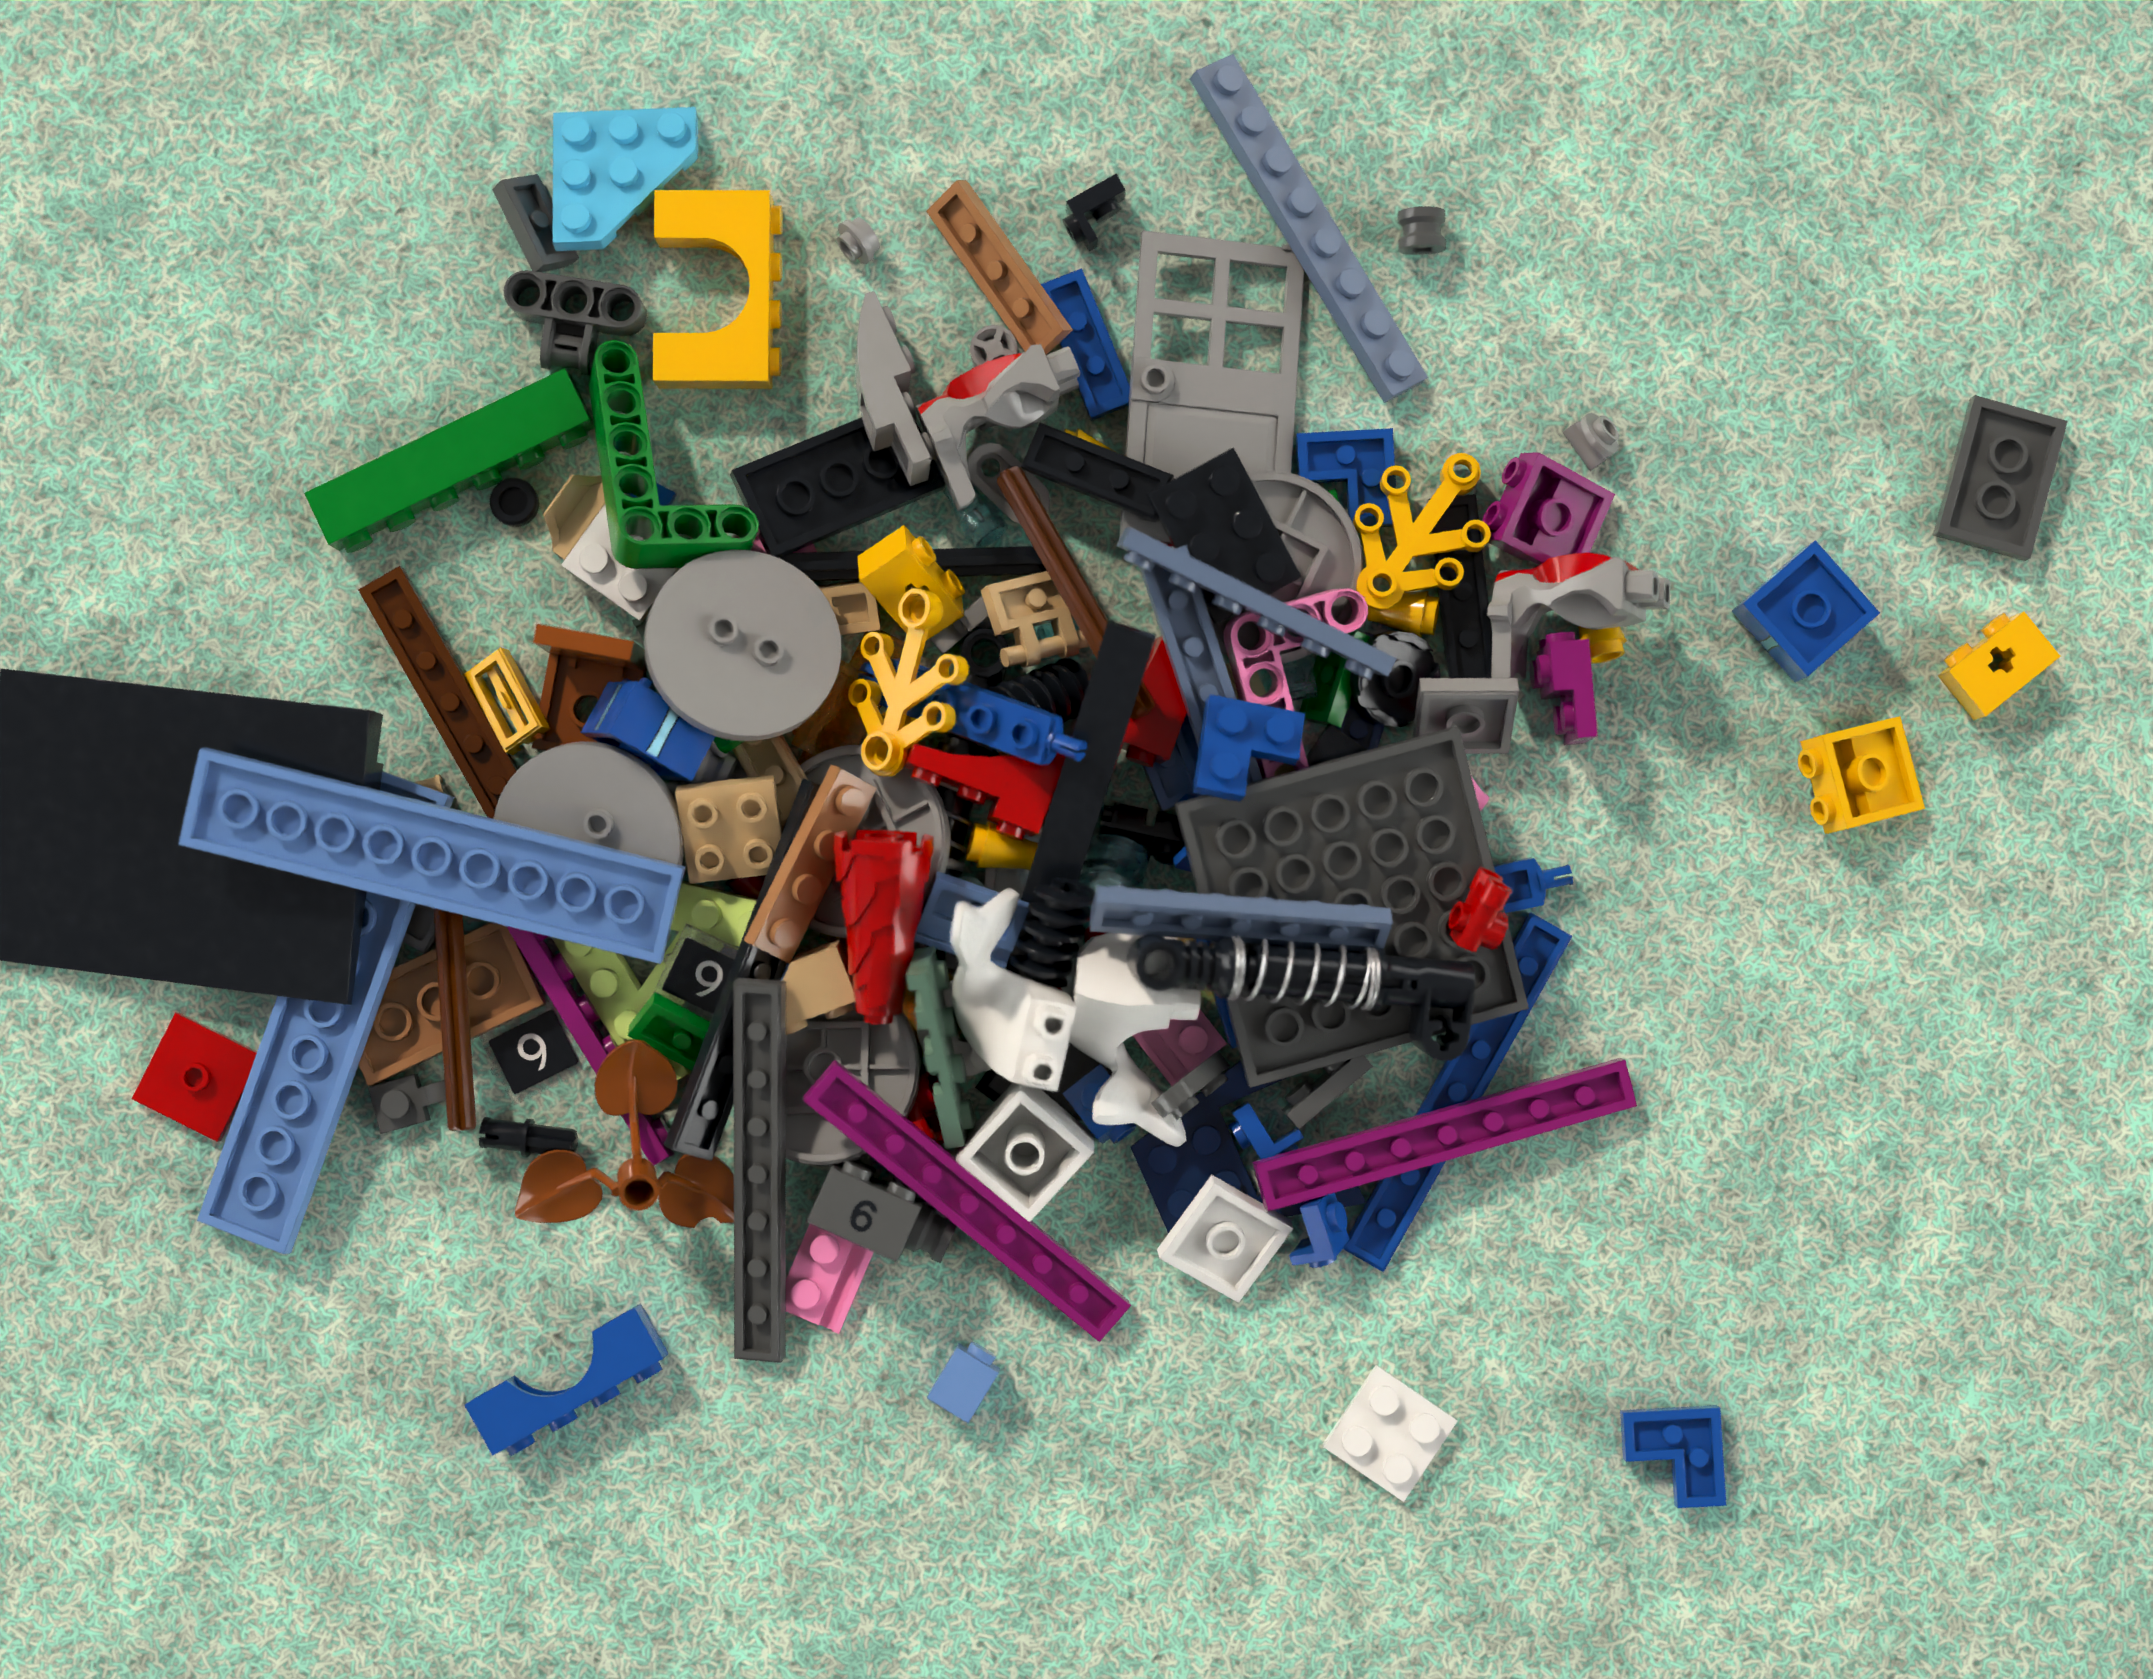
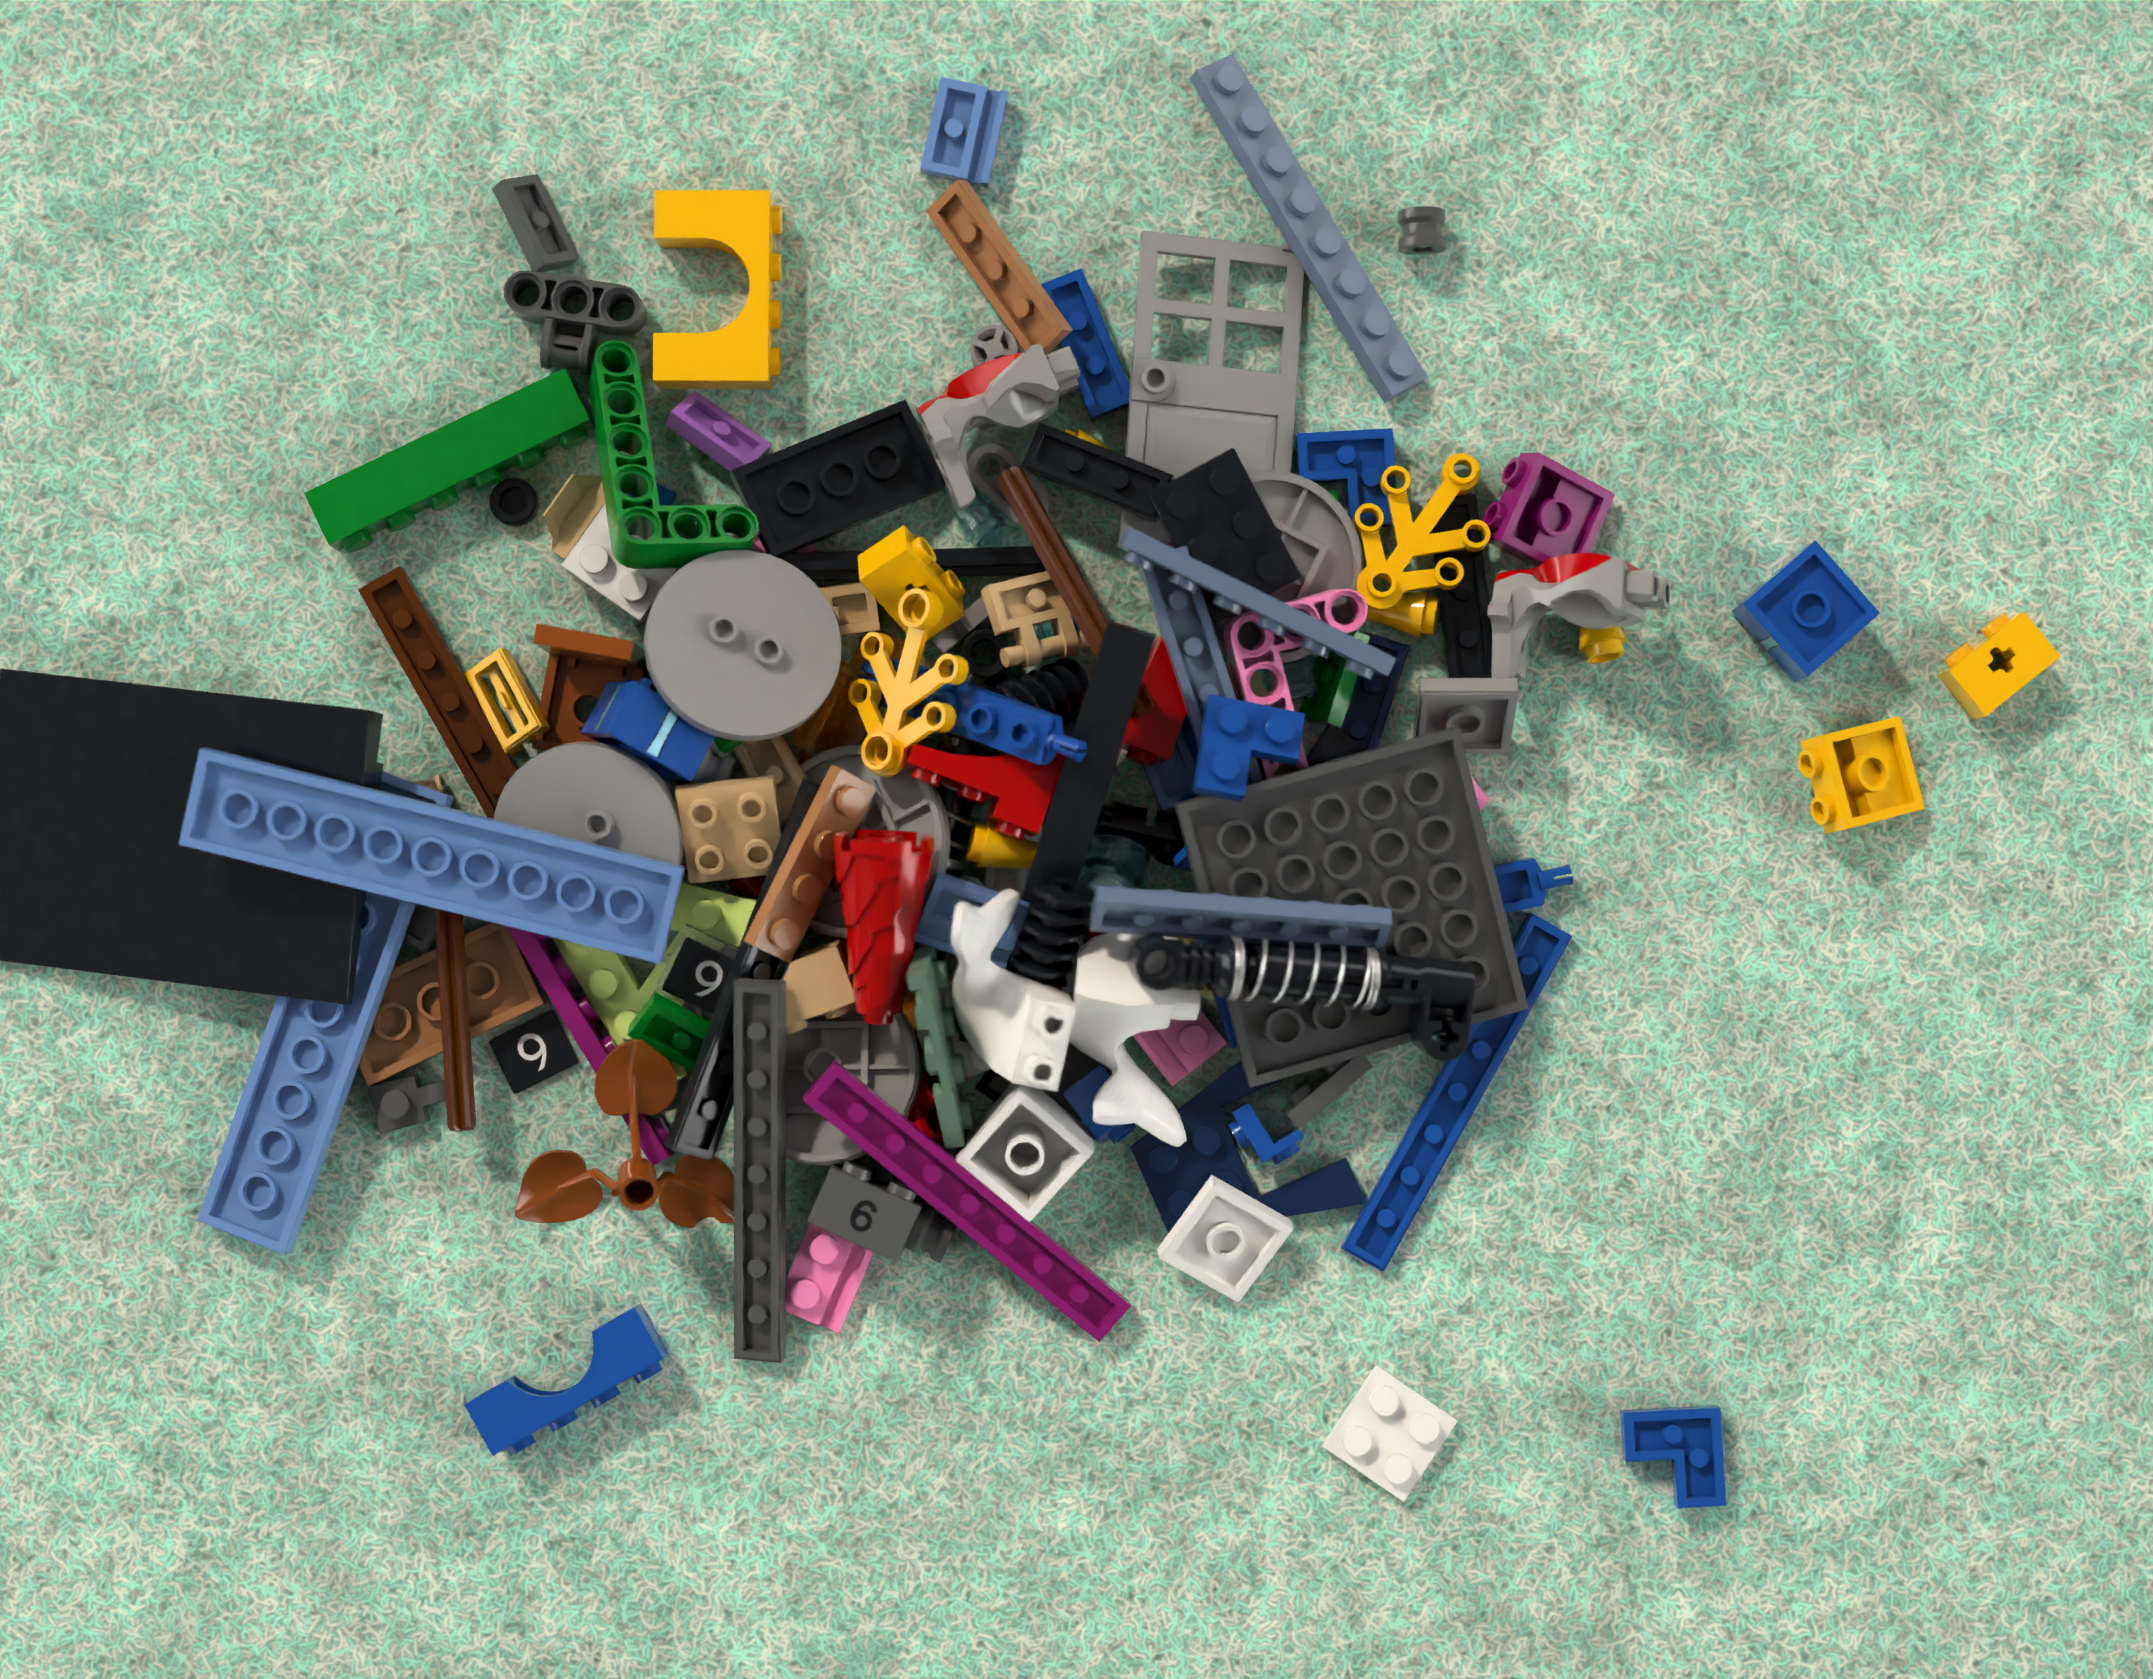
(196, 1077): red plate -> none
(526, 1136): black axle -> none
(611, 166): medium azure plate -> none
(716, 432): none -> medium lavender plate
(857, 240): light grey plate -> none
(883, 391): light grey slope -> none
(964, 132): none -> medium blue plate
(964, 1380): medium blue brick -> none
(1097, 202): black bracket -> none
(1181, 1097): dark grey plate -> none
(1327, 1232): blue bracket -> none
(1393, 698): black tile -> none
(1444, 1134): magenta plate -> none
(1480, 917): red plate -> none
(1566, 673): magenta plate -> none
(1593, 439): light grey plate -> none
(2000, 478): dark grey plate -> none

